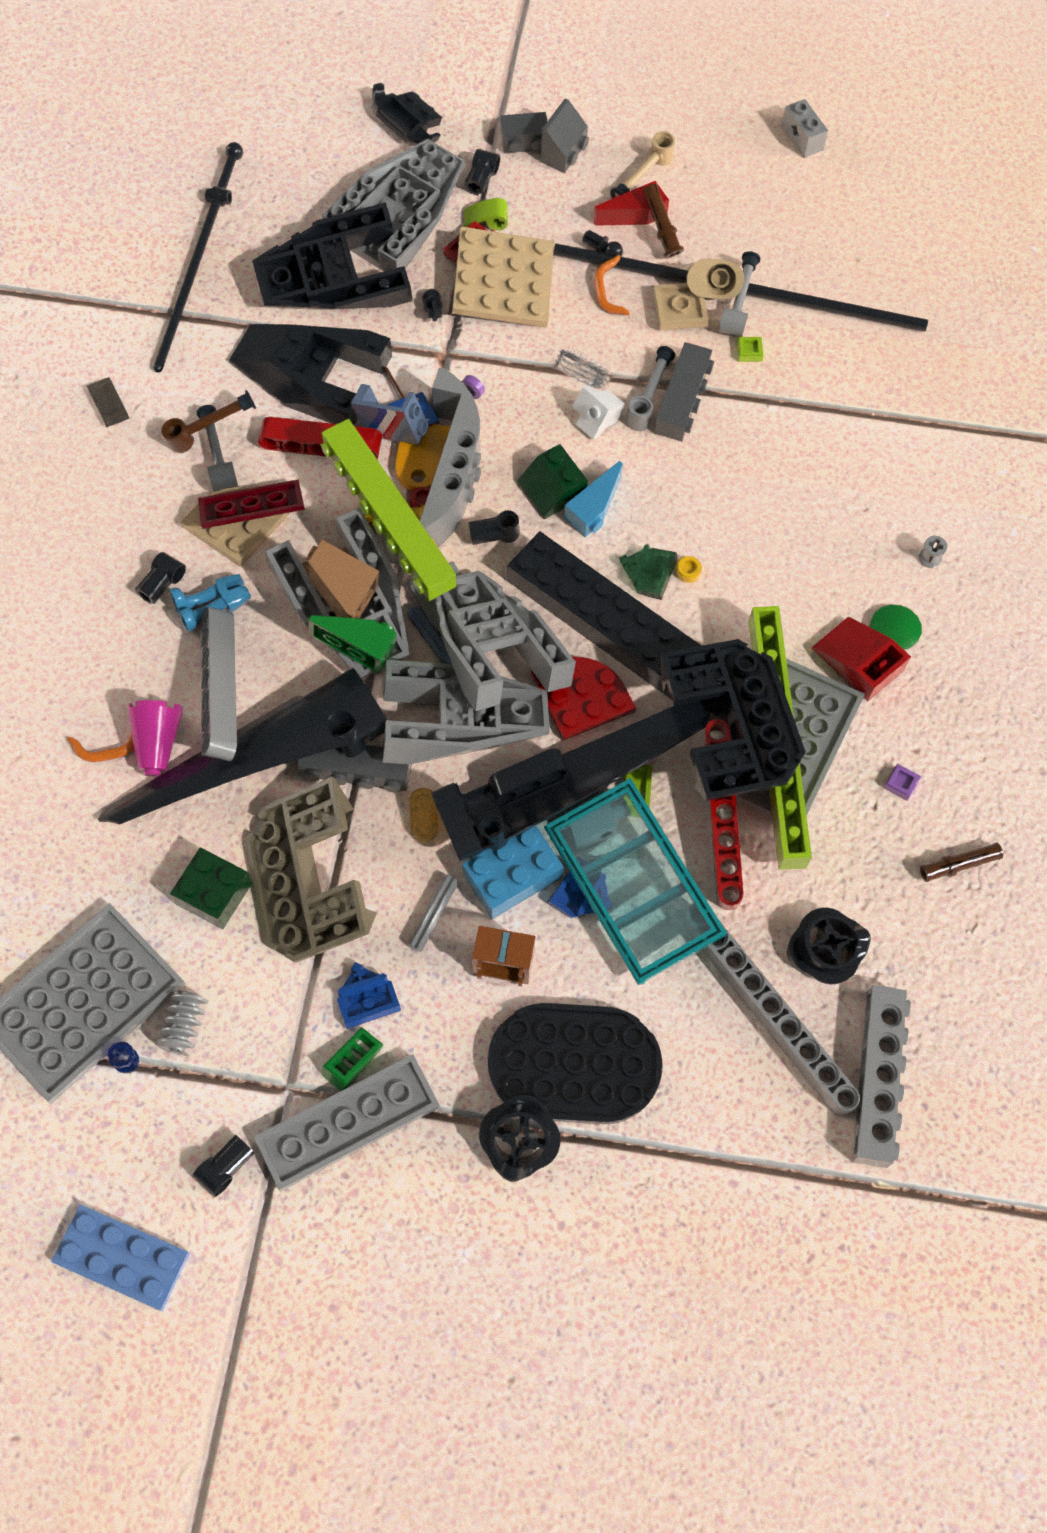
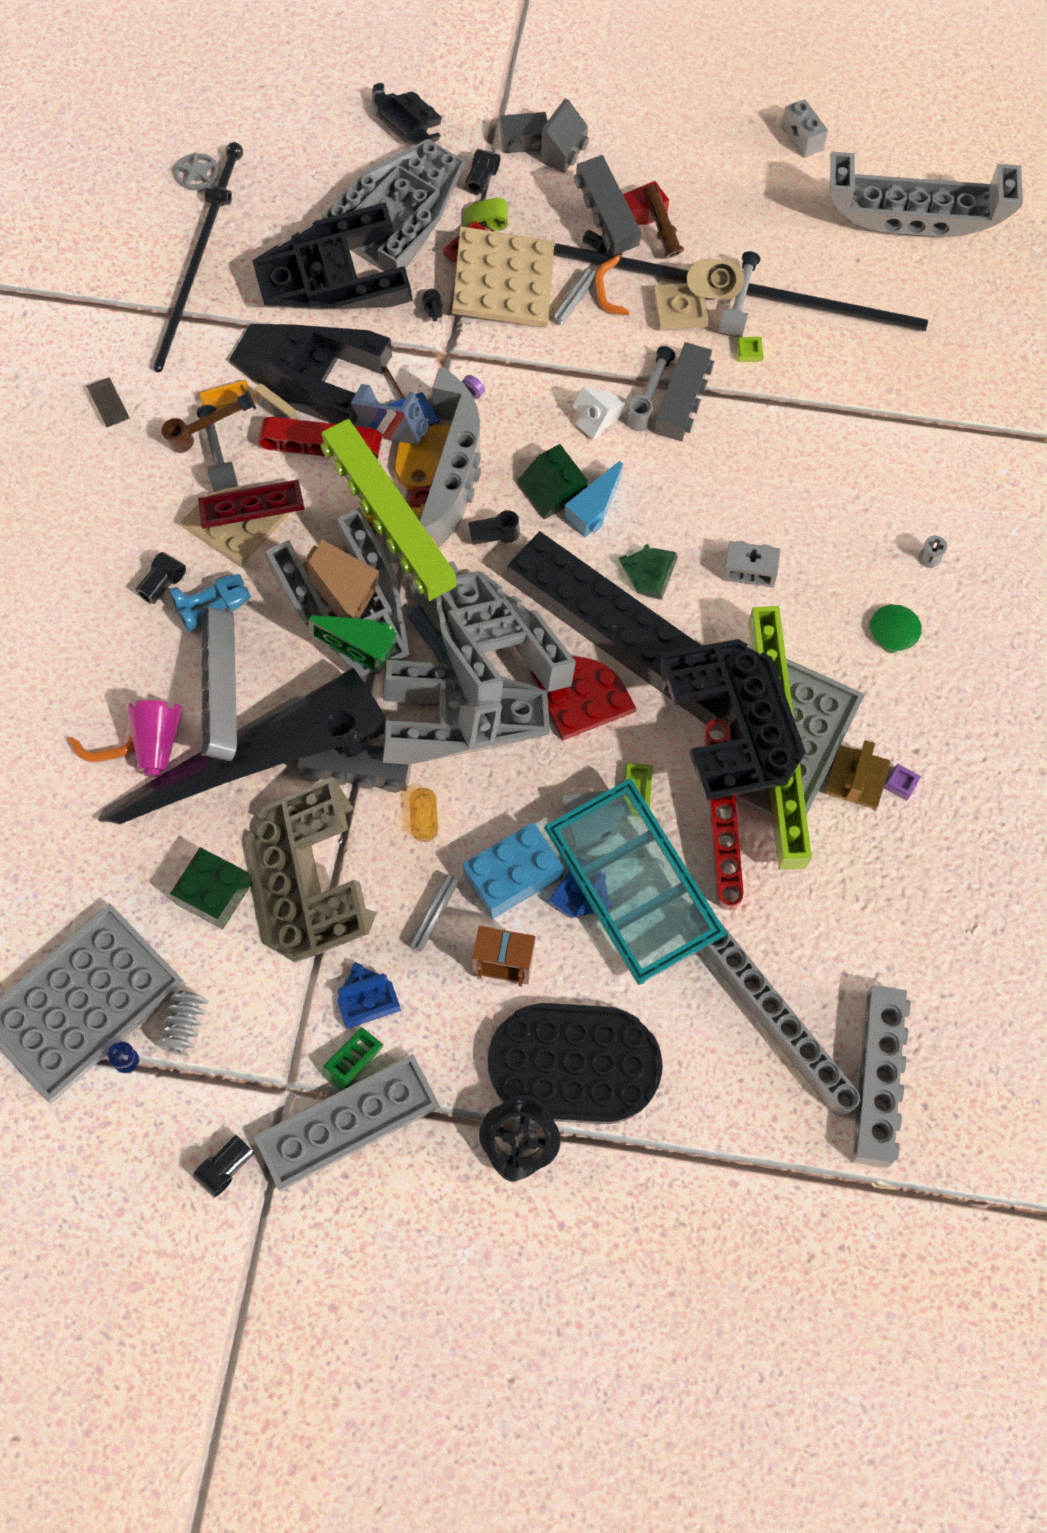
(121, 1257): medium blue plate -> none
(197, 171): none -> light grey wheel
(224, 395): none -> light orange tile
(273, 403): none -> tan tile
(479, 722): none -> light grey slope
(555, 781): black panel -> none
(574, 296): none -> light grey axle
(590, 372): clear brick -> none
(607, 204): none -> dark grey brick
(661, 154): tan piece -> none
(688, 569): yellow tile -> none
(751, 563): none -> light grey brick
(829, 970): black piece -> none
(858, 775): none -> pearl gold bracket
(862, 656): red slope -> none
(923, 205): none -> light grey slope
(988, 853): reddish brown pin -> none

